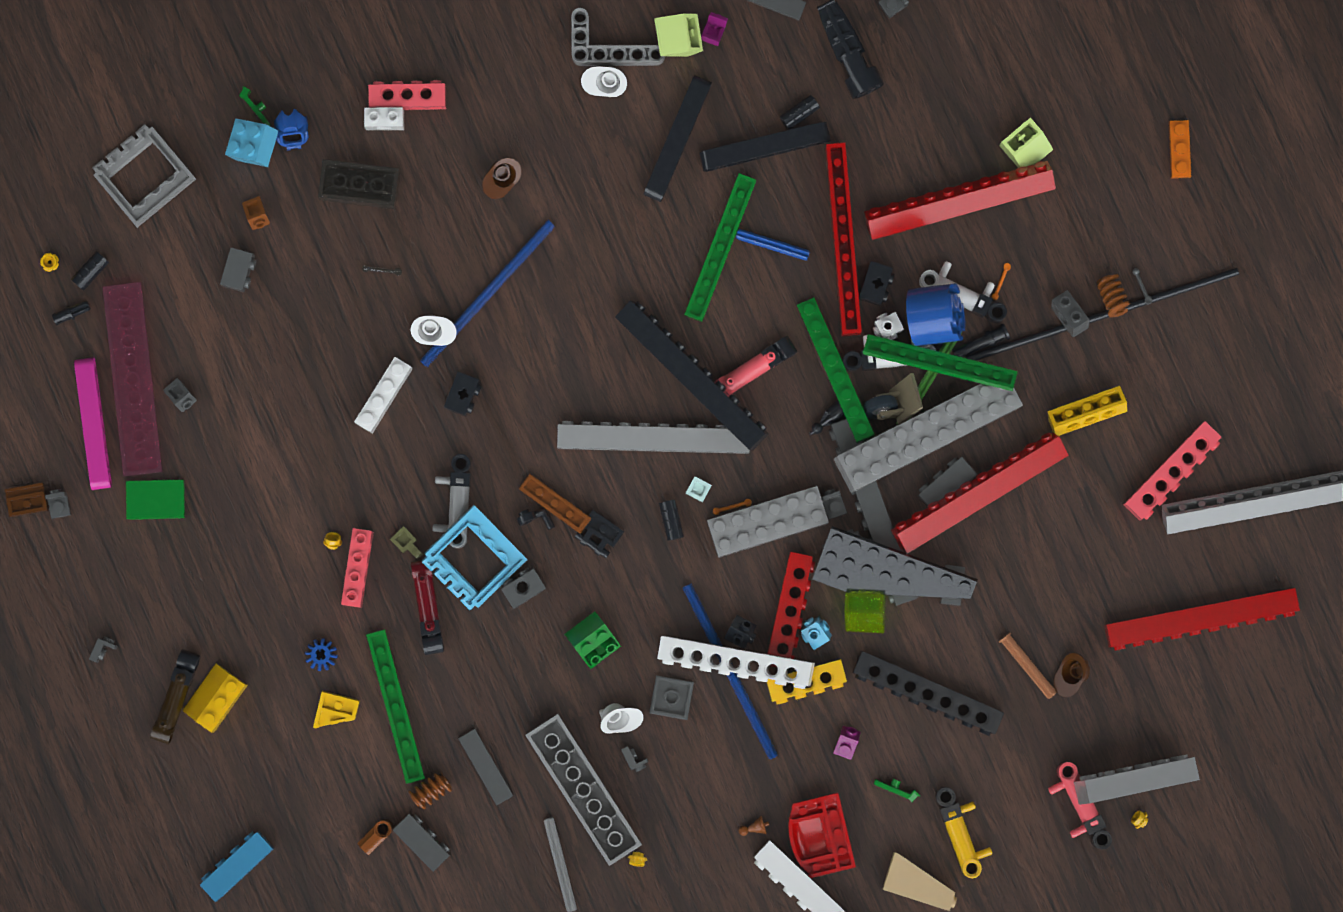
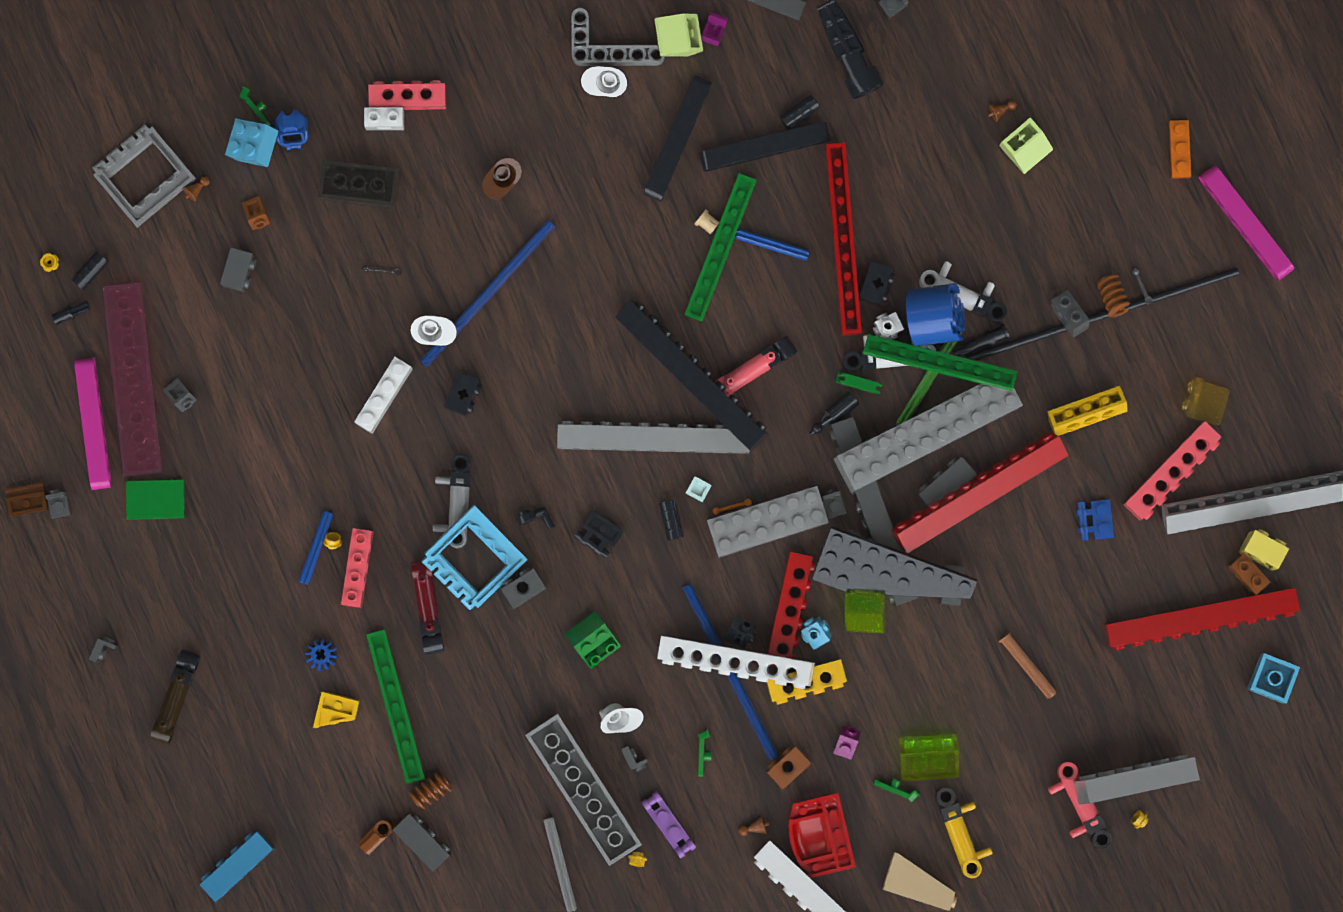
(193, 191): none -> dark orange piece
(214, 698): yellow slope -> none
(316, 547): none -> blue axle
(405, 541): olive plate -> none
(485, 767): dark grey tile -> none
(555, 503): dark orange tile -> none
(668, 824): none -> medium lavender plate
(671, 697): dark grey tile -> none
(703, 756): none -> green piece
(707, 222): none -> tan bush
(784, 778): none -> dark orange brick
(835, 370): green plate -> none
(857, 382): none -> green piece
(900, 402): dark tan plate -> none
(929, 757): none -> clear neon green slope
(959, 200): brick -> none
(992, 715): black brick -> none
(997, 111): none -> dark orange piece
(1006, 267): orange hinge -> none
(1071, 675): reddish brown piece -> none
(1101, 520): none -> blue plate
(1205, 401): none -> clear yellow bracket
(1246, 223): none -> dark pink beam
(1248, 574): none -> dark orange brick
(1264, 550): none -> light yellow brick
(1273, 678): none -> medium azure brick

